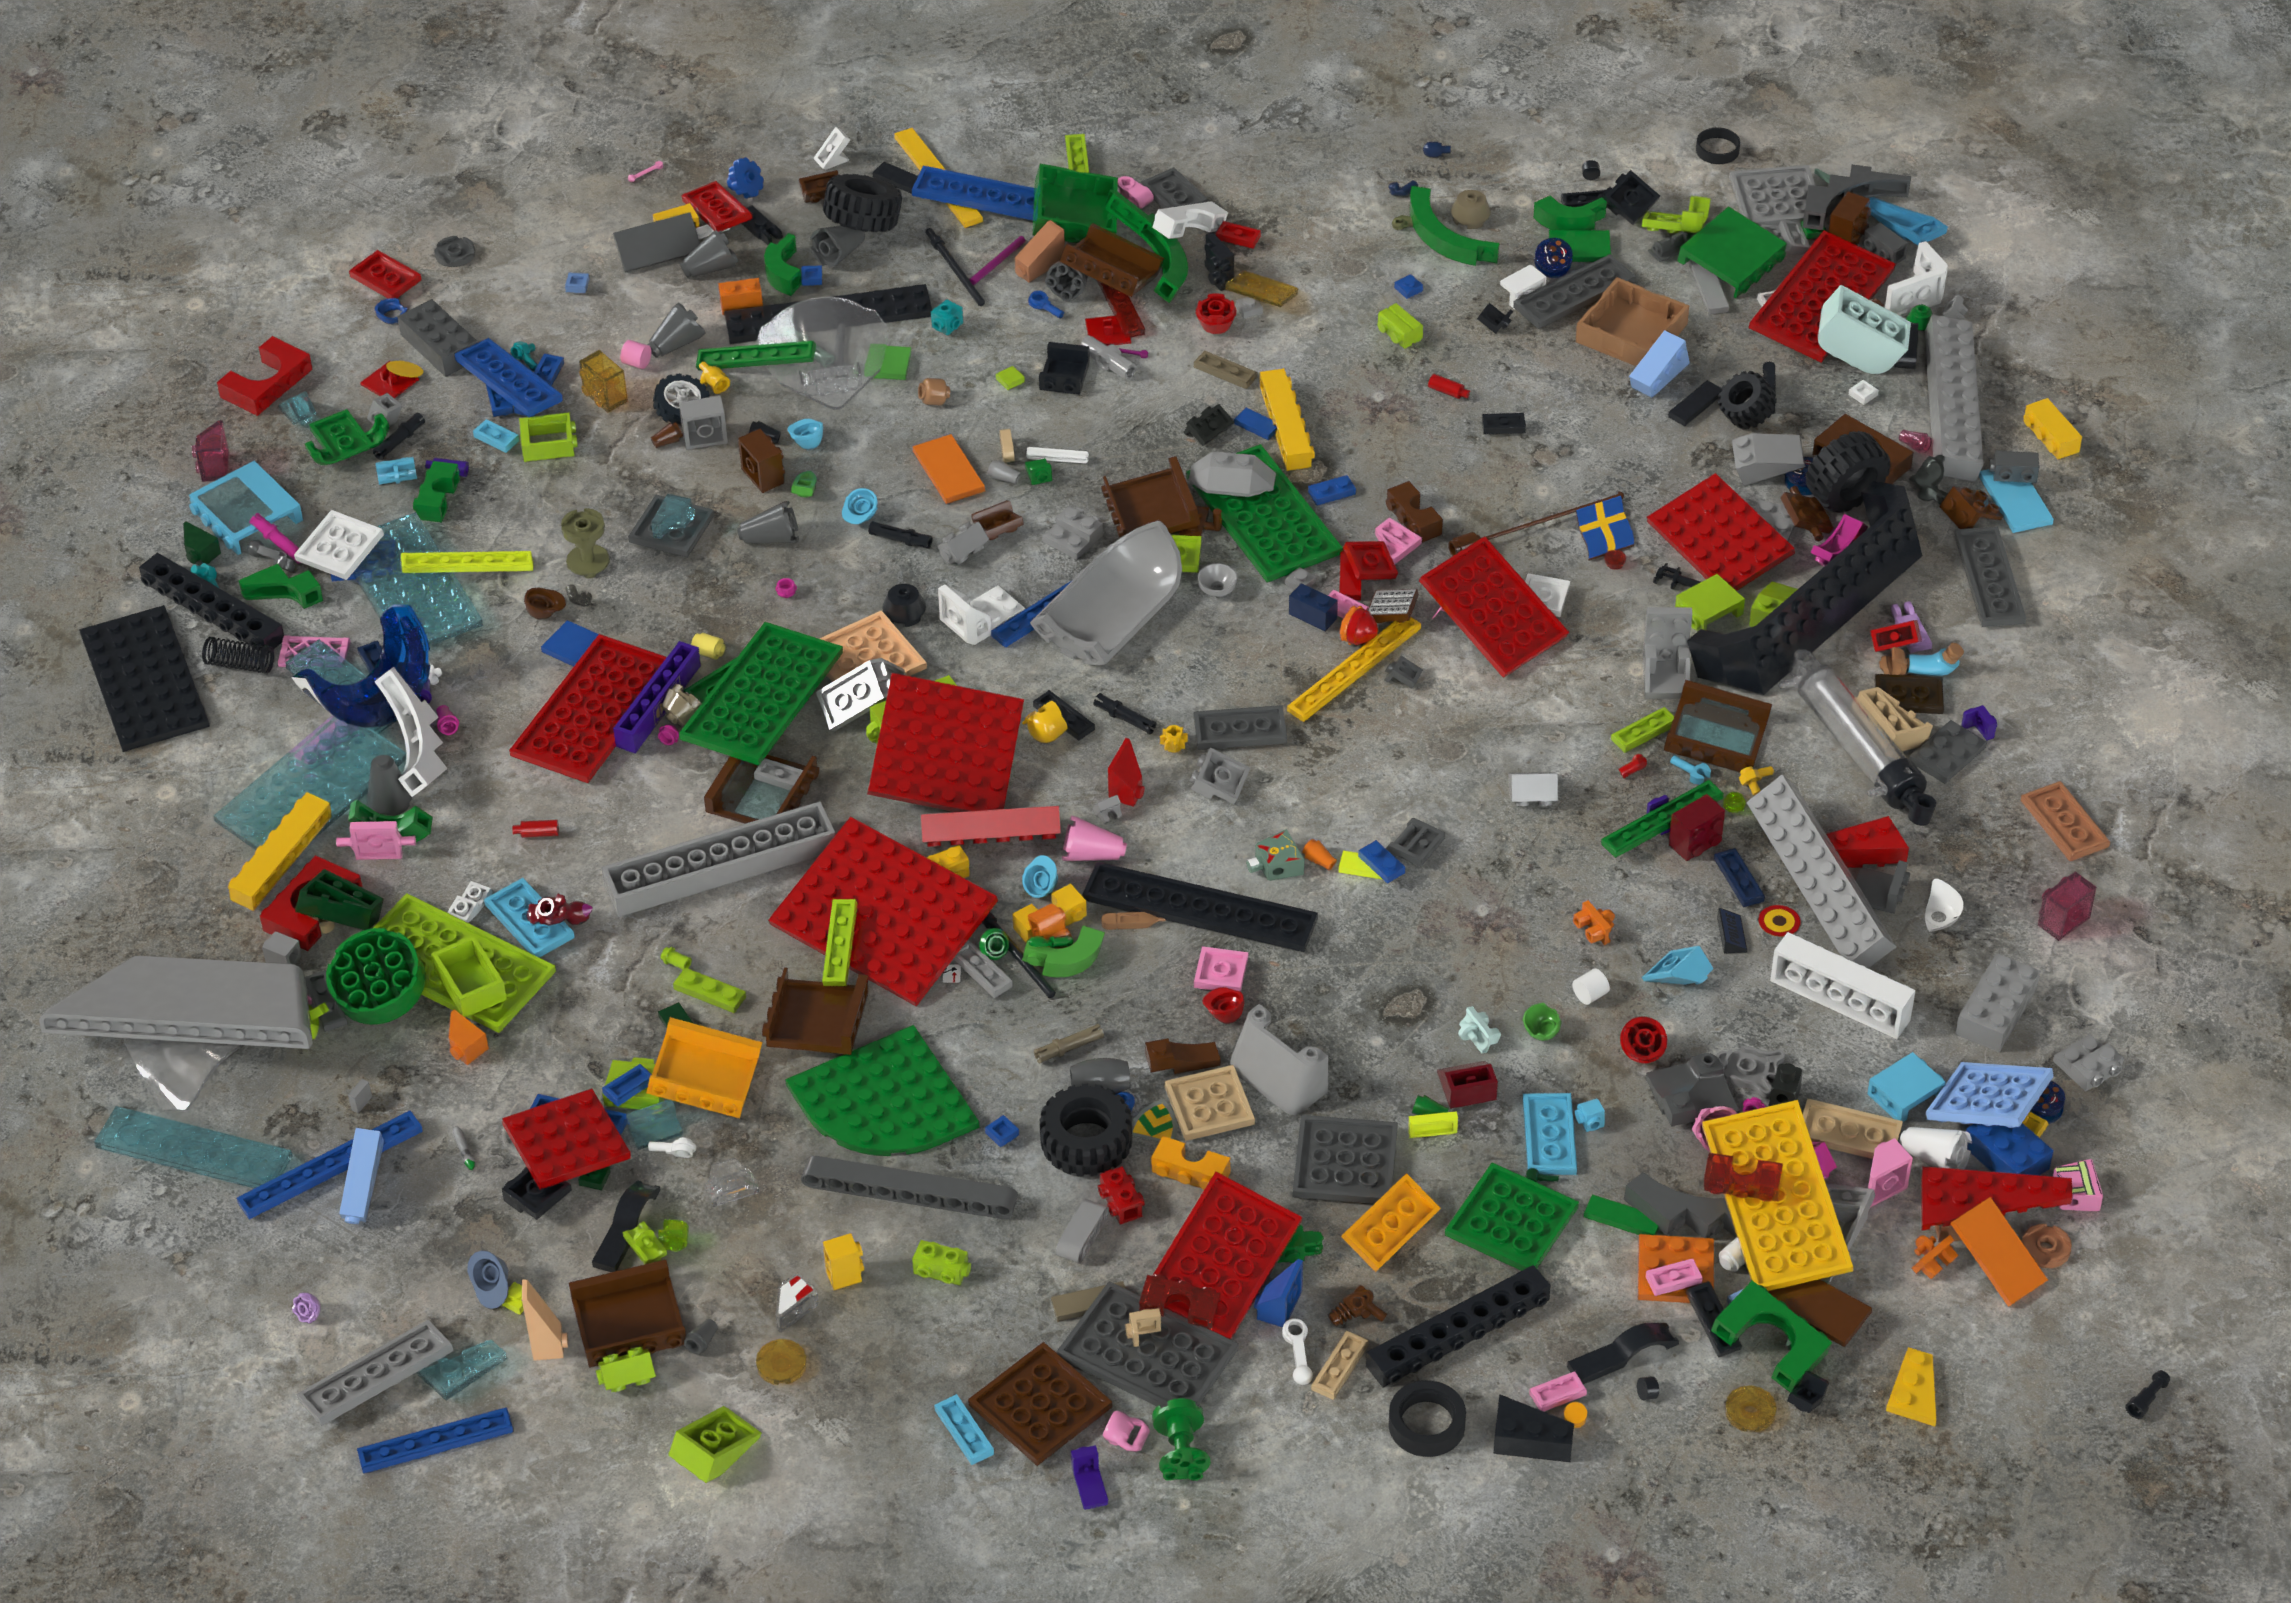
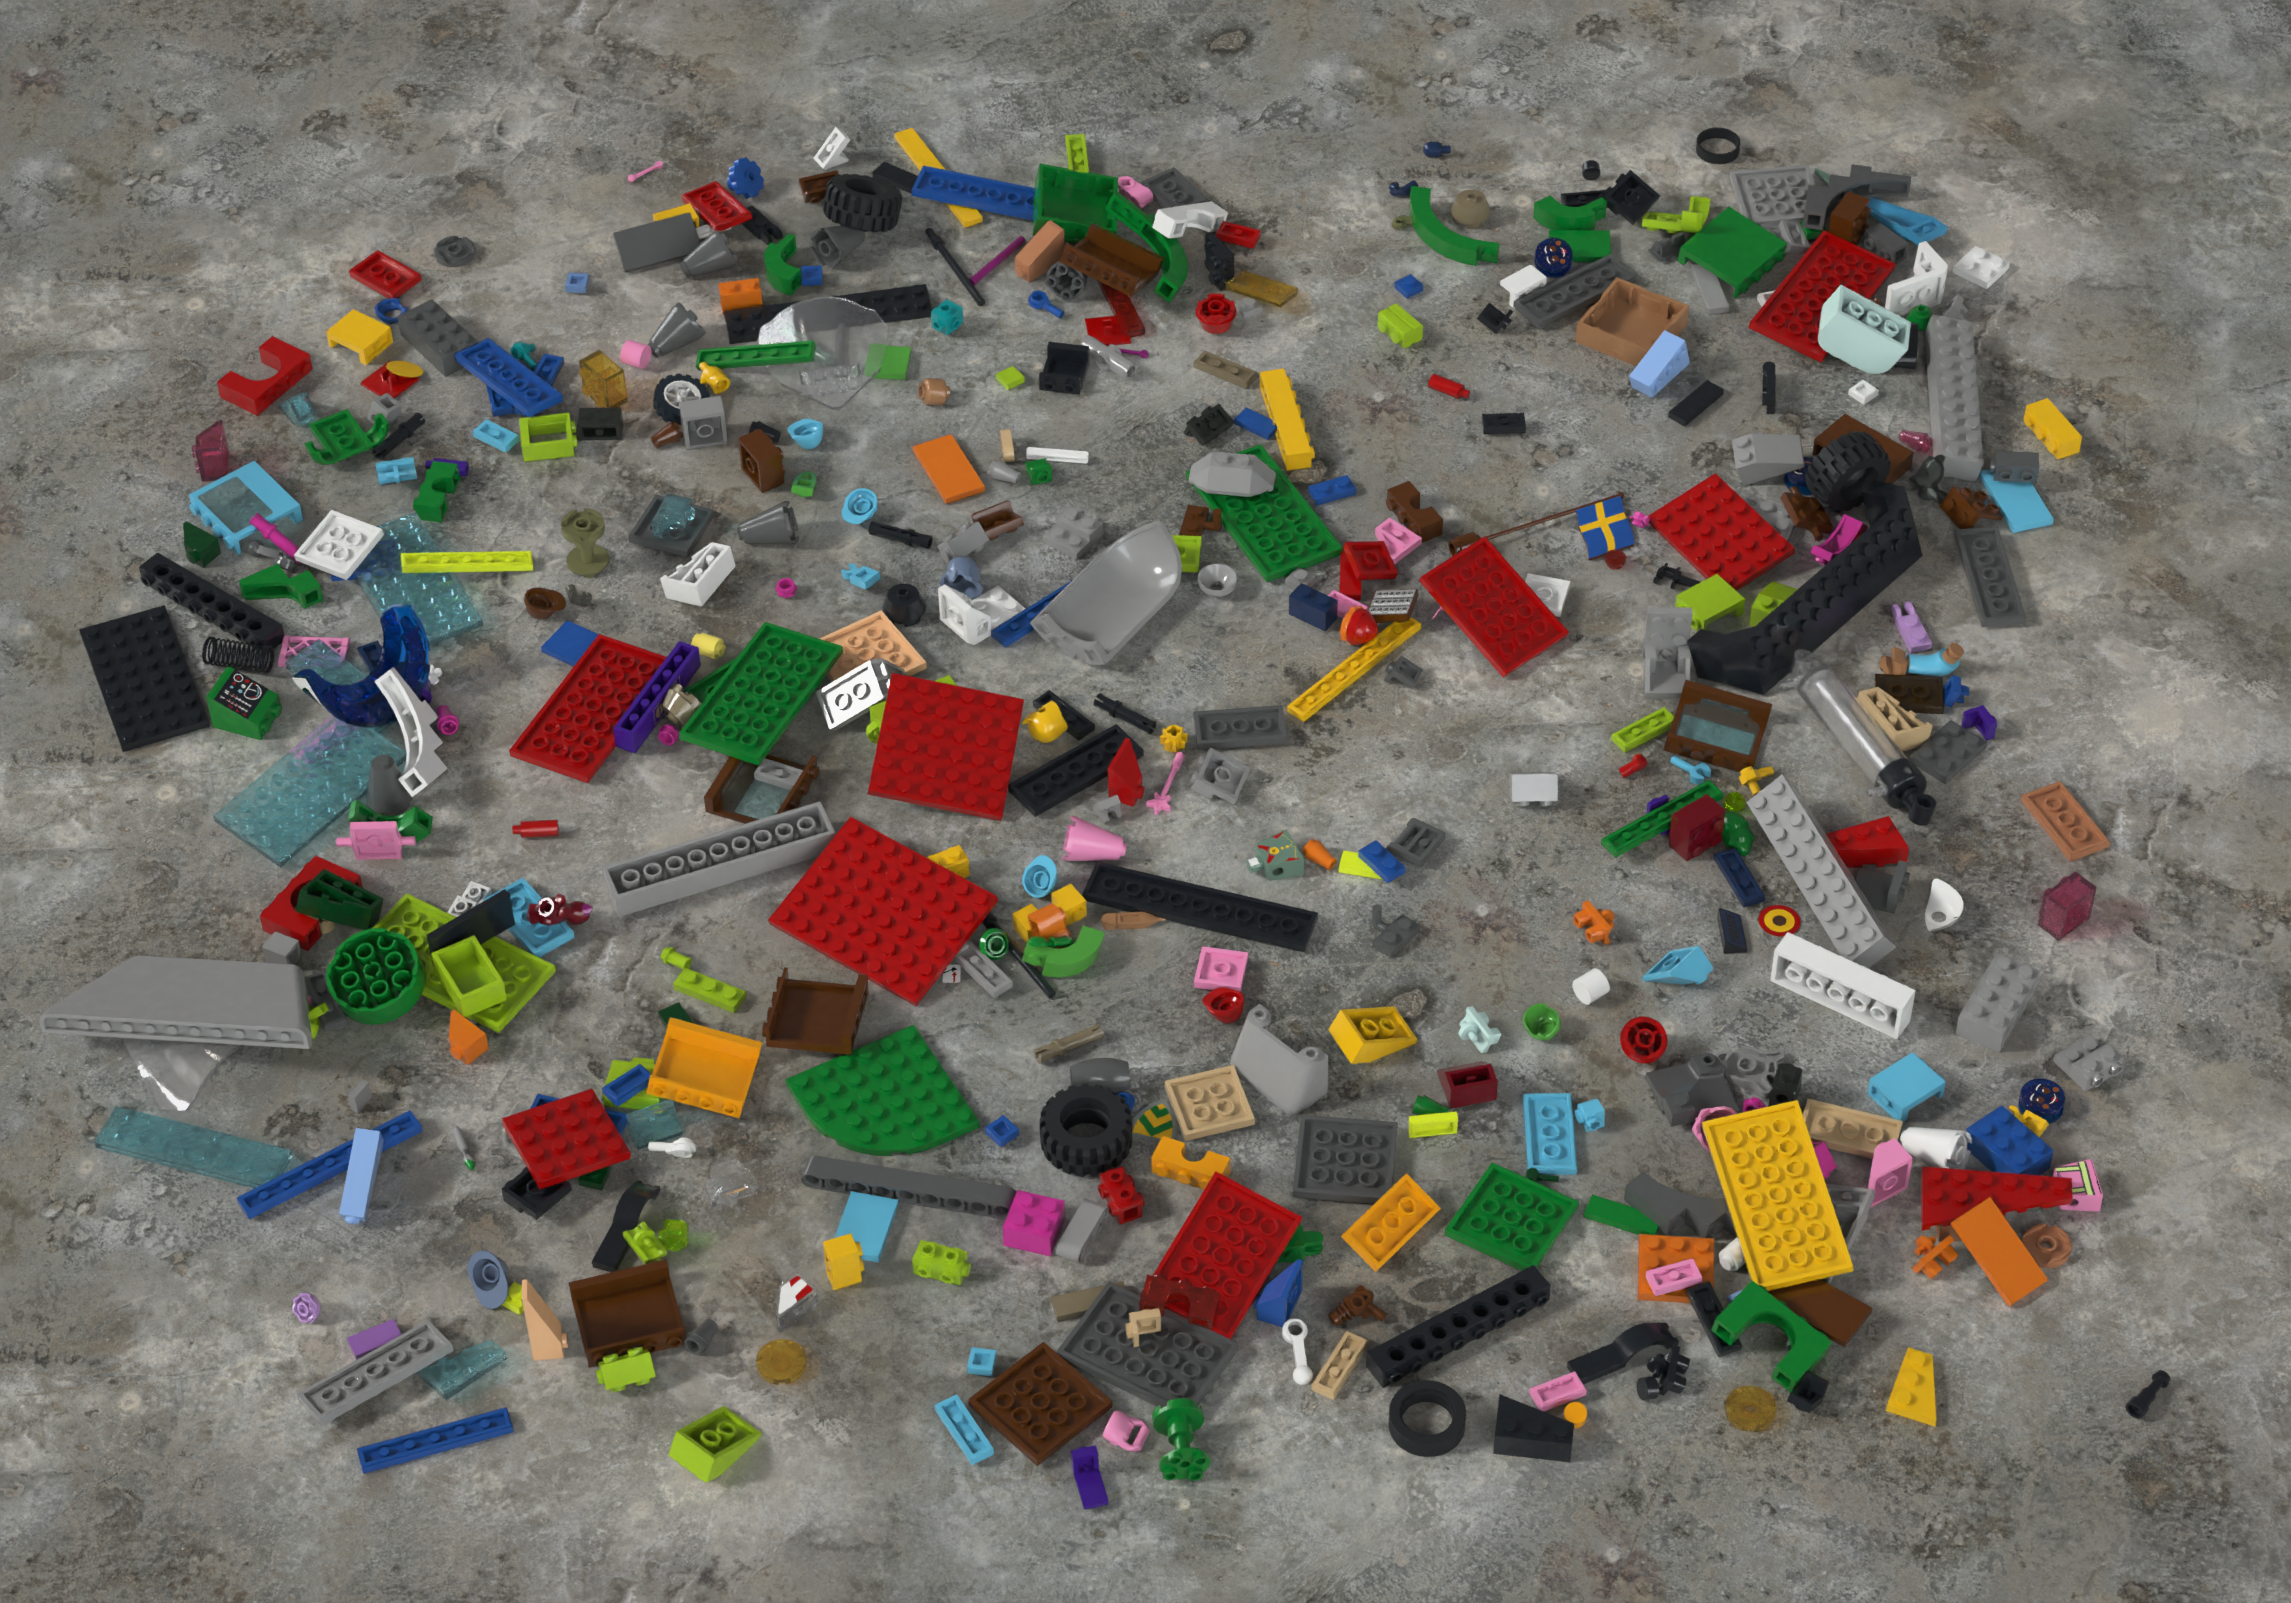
(206, 572): teal piece -> none
(242, 705): none -> green slope
(279, 851): yellow brick -> none
(361, 335): none -> yellow panel
(373, 1338): none -> medium lavender tile
(483, 921): none -> black tile
(600, 424): none -> pearl dark grey brick
(701, 576): none -> white wedge
(839, 942): lime plate -> none
(862, 577): none -> medium azure plate
(869, 1222): none -> medium azure tile
(963, 576): none -> sand blue hair
(981, 1361): none -> medium azure plate
(990, 824): brick -> none
(1034, 1223): none -> dark pink brick
(1070, 771): none -> black plate
(1152, 498): reddish brown panel -> none
(1161, 801): none -> bright pink piece
(1180, 1057): reddish brown slope -> none
(1371, 1033): none -> yellow slope
(1394, 935): none -> dark grey plate
(1640, 519): none -> dark pink plate
(1666, 1367): none -> black hips
(1737, 833): none -> green arm
(1754, 410): black tyre -> none
(1761, 1184): clear red arch -> none
(1896, 635): red brick -> none
(1954, 691): none -> blue tile
(1981, 267): none -> white plate
(1989, 1094): light blue plate -> none

